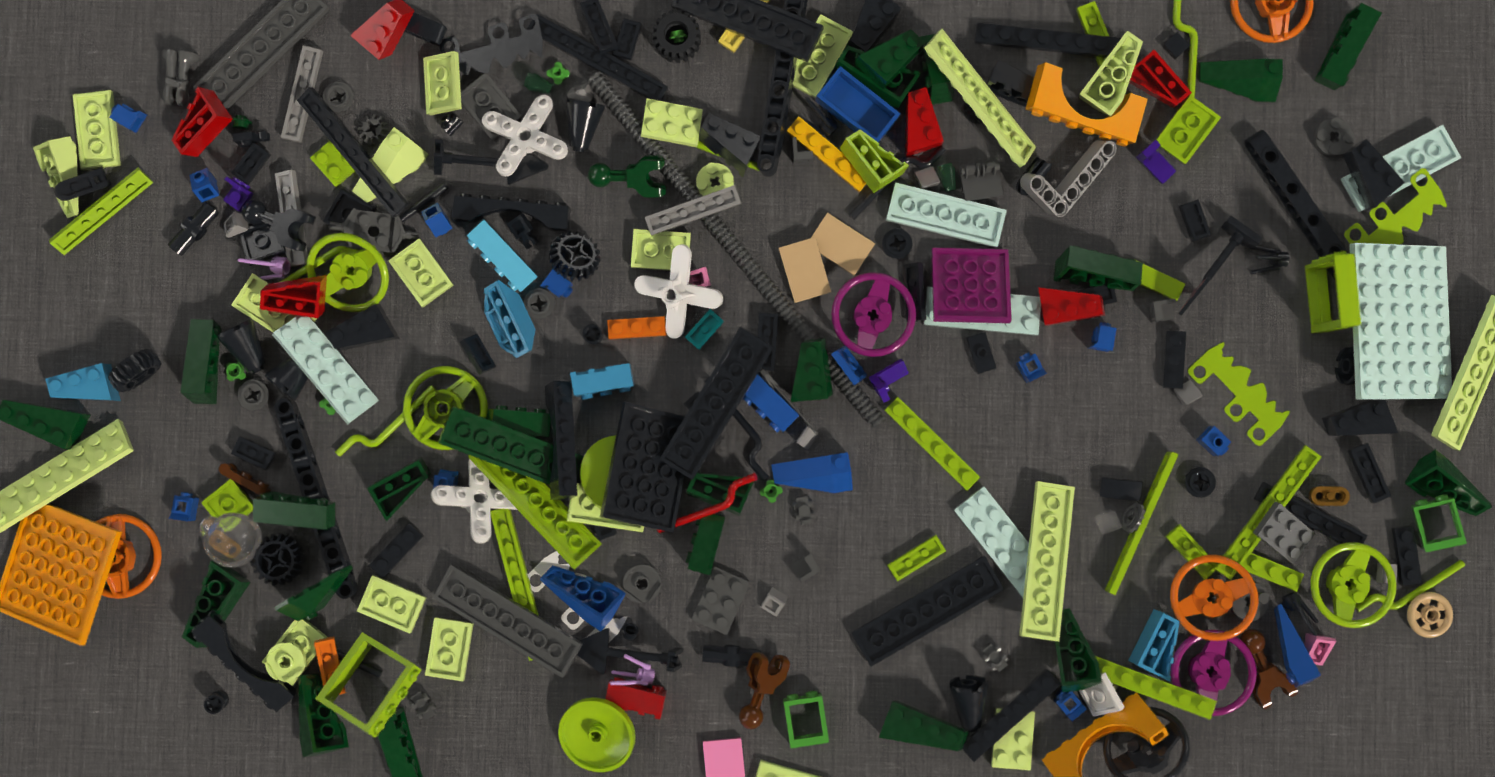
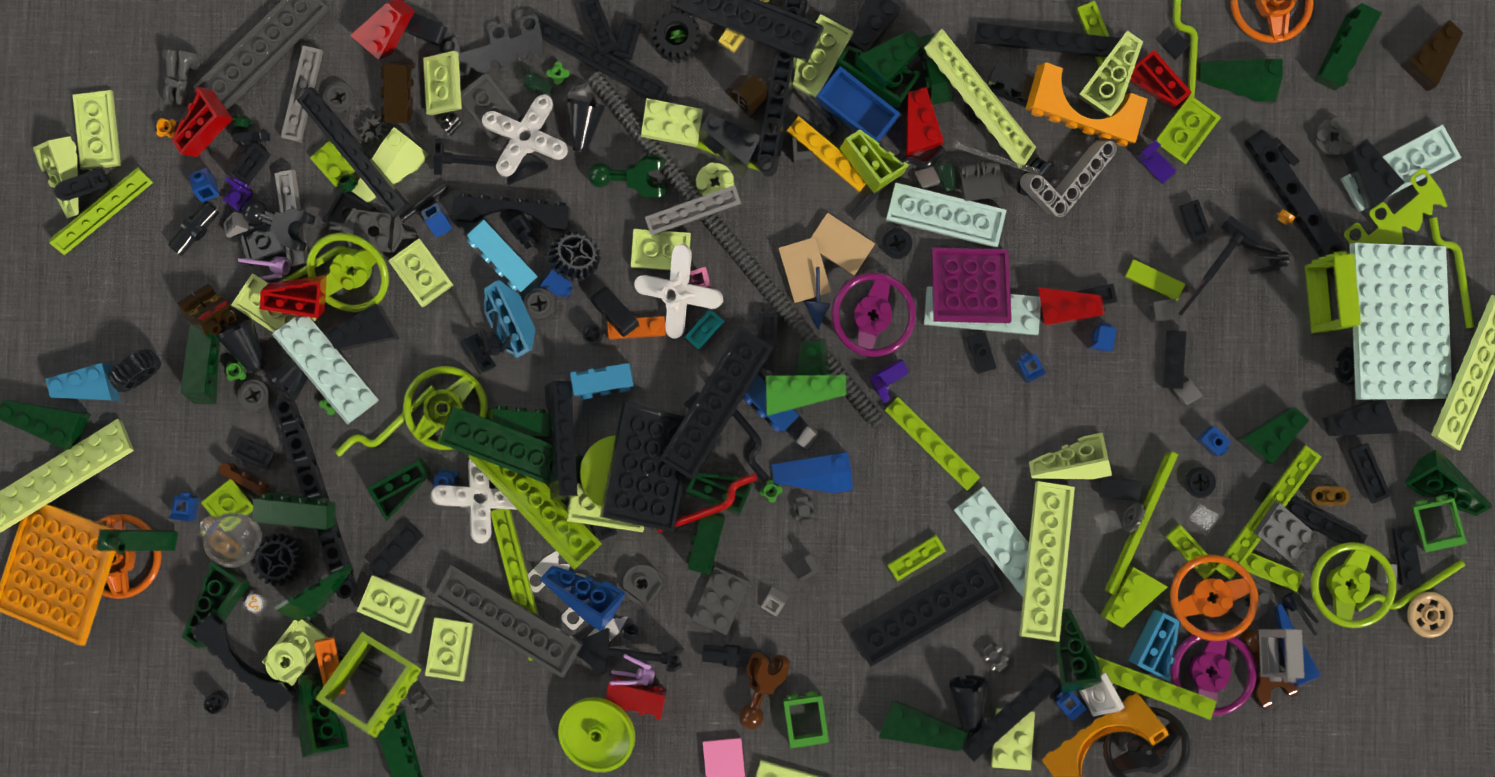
(128, 117): blue window -> none
(136, 540): none -> dark green piece
(162, 123): none -> light orange plate
(206, 310): none -> dark brown hips
(255, 603): none -> tile
(347, 183): none -> dark green plate
(397, 92): none -> dark brown wedge
(494, 345): none -> black plant
(614, 311): none -> black beam
(748, 93): none -> dark brown wedge
(797, 391): none -> bright green wedge
(817, 309): none -> dark blue piece
(849, 365): blue plate -> none
(915, 284): black plate -> none
(996, 158): none -> clear axle
(1078, 461): none -> yellowish green wedge
(1097, 269): dark green wedge -> none
(1132, 597): none -> lime wedge
(1204, 517): none -> clear slope
(1248, 397): lime piece -> none
(1270, 657): none -> light grey window
(1274, 435): none -> dark green wedge
(1285, 217): none -> light orange plate
(1287, 154): none -> black plate
(1319, 647): bright pink slope -> none
(1432, 57): none -> dark brown wedge
(1460, 270): none -> lime piece

